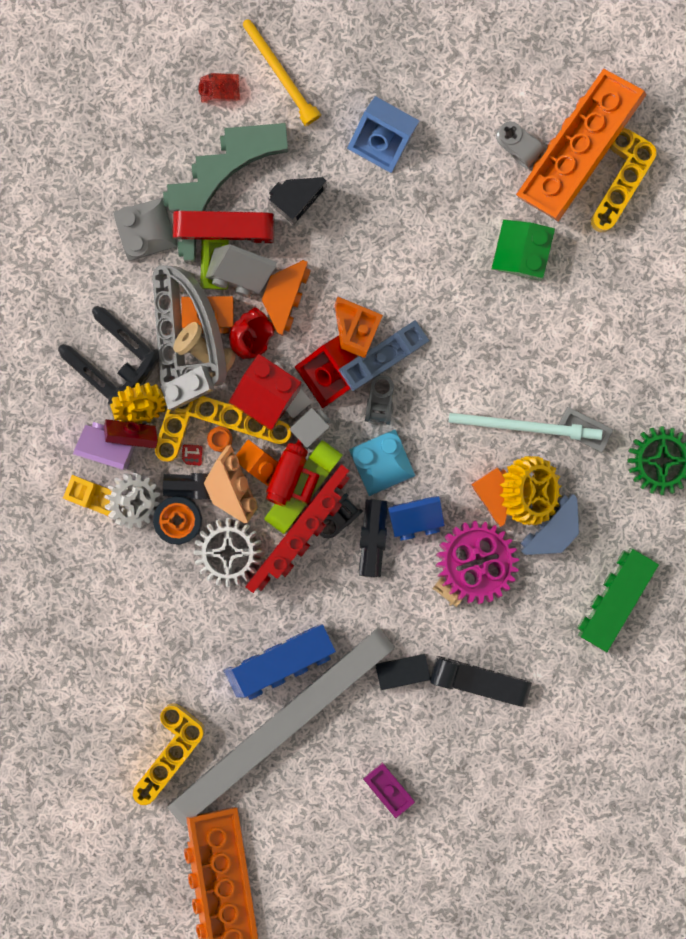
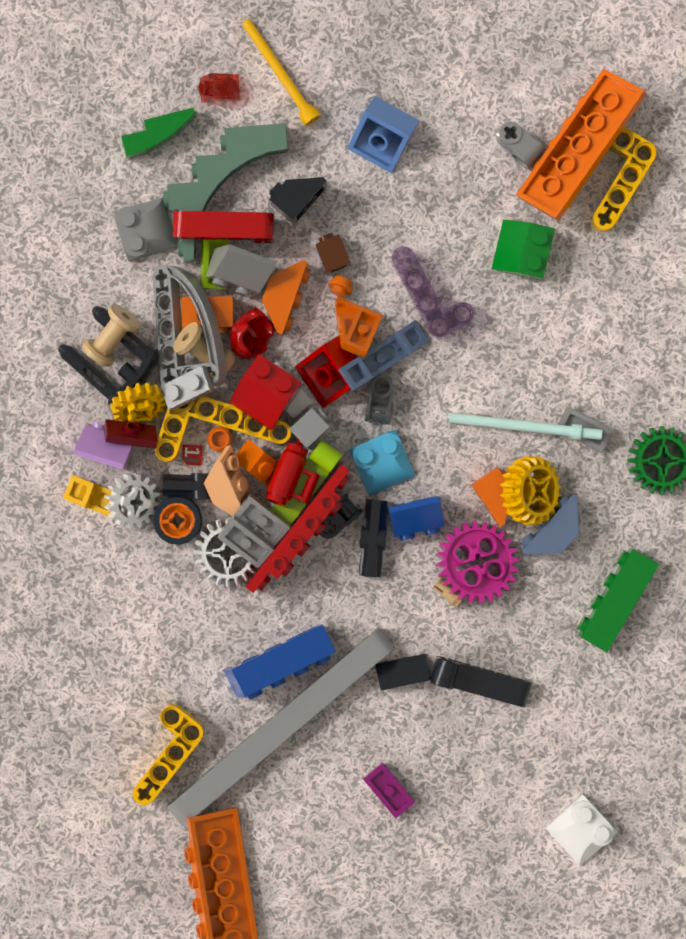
(120, 322): none -> tan piece
(157, 133): none -> green slope
(254, 531): none -> light grey slope
(332, 253): none -> reddish brown brick
(341, 286): none -> orange plate
(426, 290): none -> clear purple beam
(581, 830): none -> white slope

